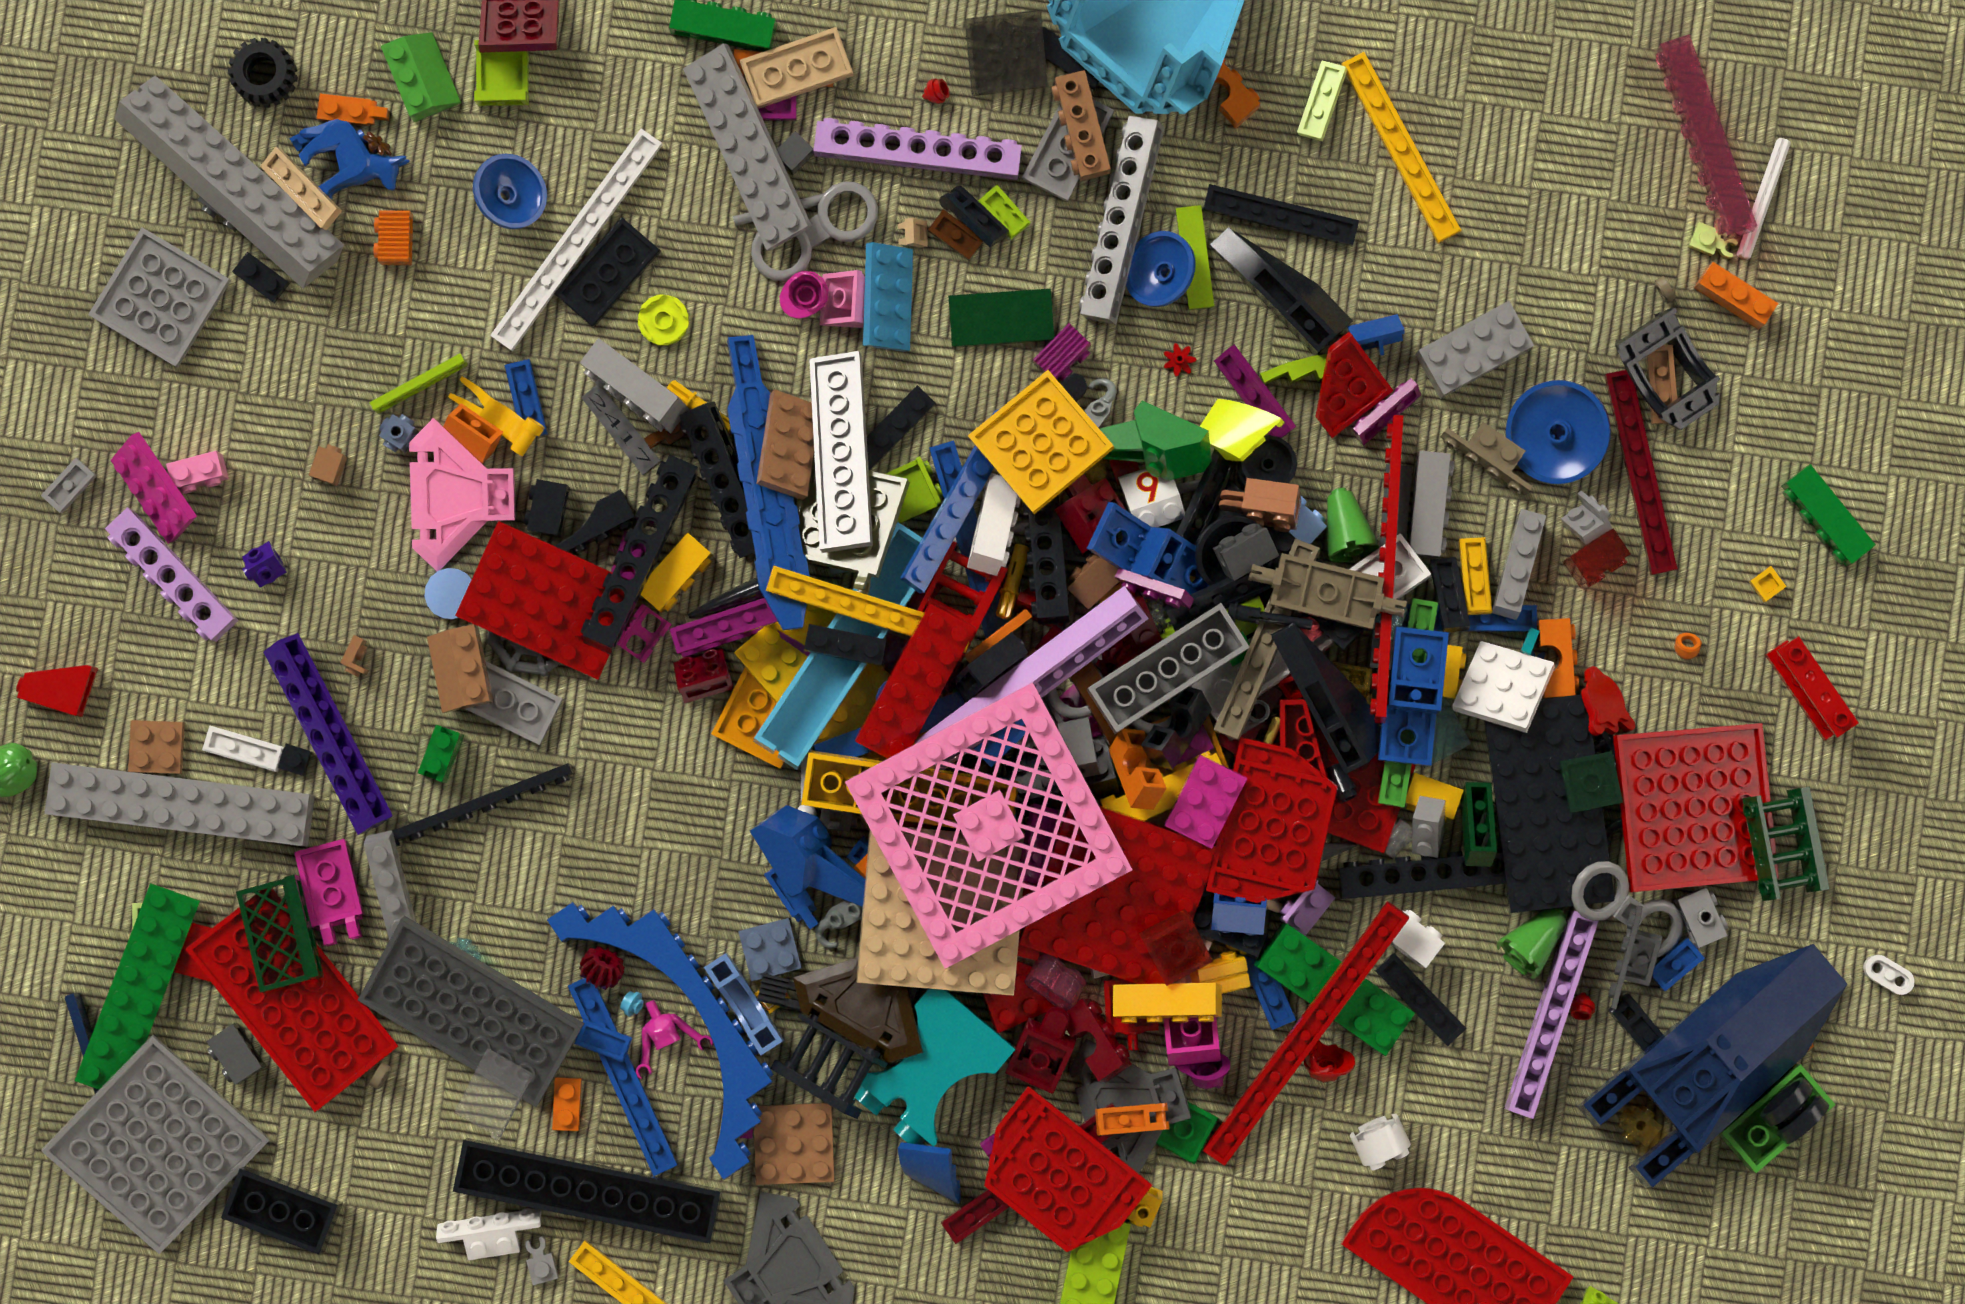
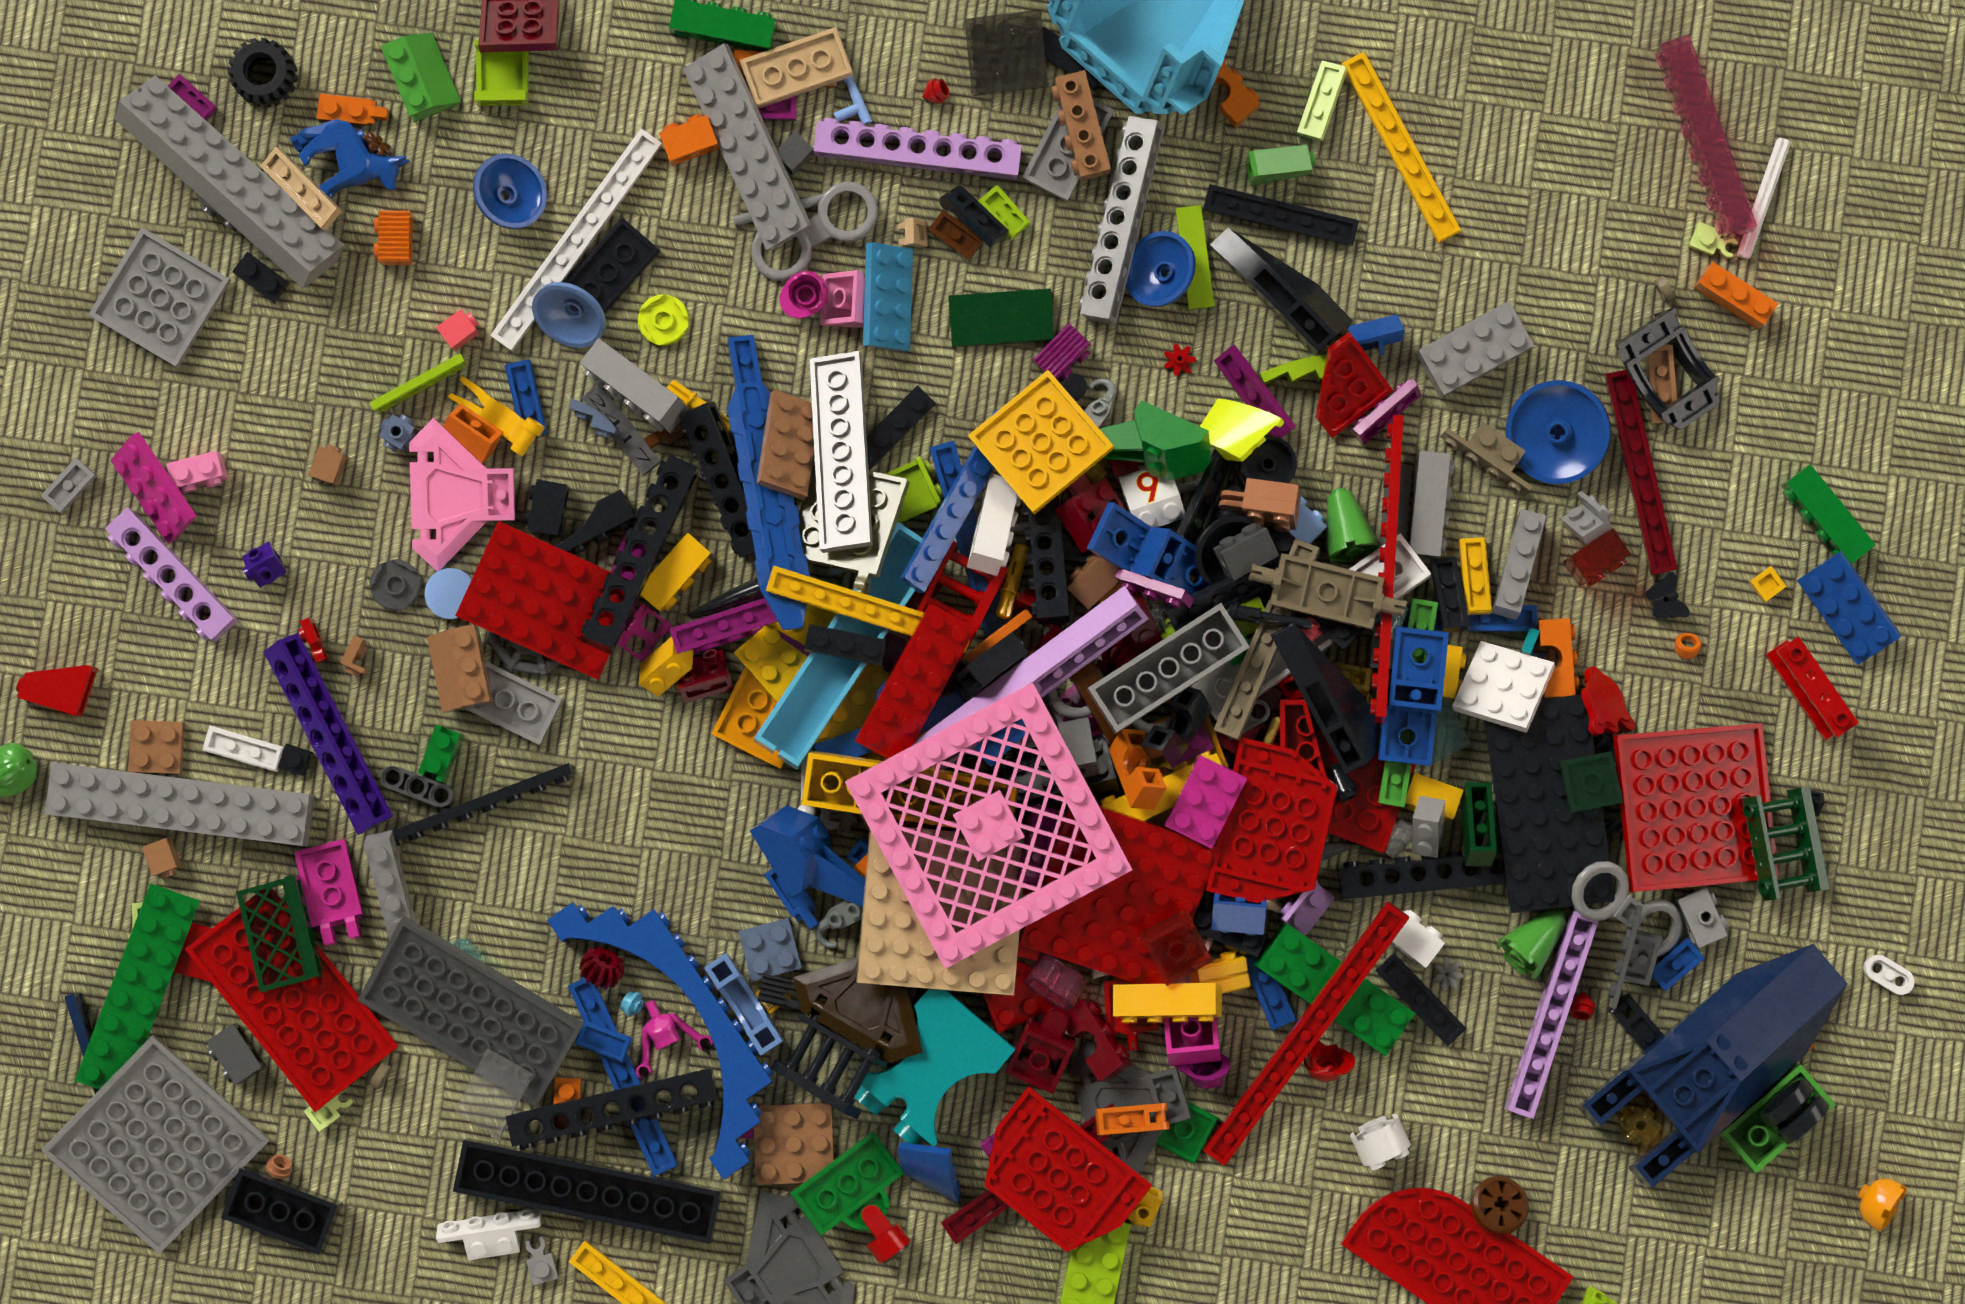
(162, 858): none -> medium nougat brick
(192, 97): none -> magenta plate
(279, 1166): none -> nougat plate
(310, 634): none -> red plate
(327, 1114): none -> yellowish green plate
(395, 585): none -> dark grey tile
(406, 782): none -> dark grey beam
(458, 329): none -> coral brick
(520, 1122): none -> black brick
(568, 314): none -> medium blue dish
(599, 422): none -> sand blue slope
(664, 668): none -> yellow brick
(688, 139): none -> orange brick
(854, 1194): none -> green plate
(857, 108): none -> light blue piece
(1279, 164): none -> bright green slope
(1448, 974): none -> light grey plant
(1507, 1193): none -> reddish brown wheel
(1666, 588): none -> black animal
(1818, 802): none -> black piece
(1849, 607): none -> blue plate
(1880, 1202): none -> light orange cylinder

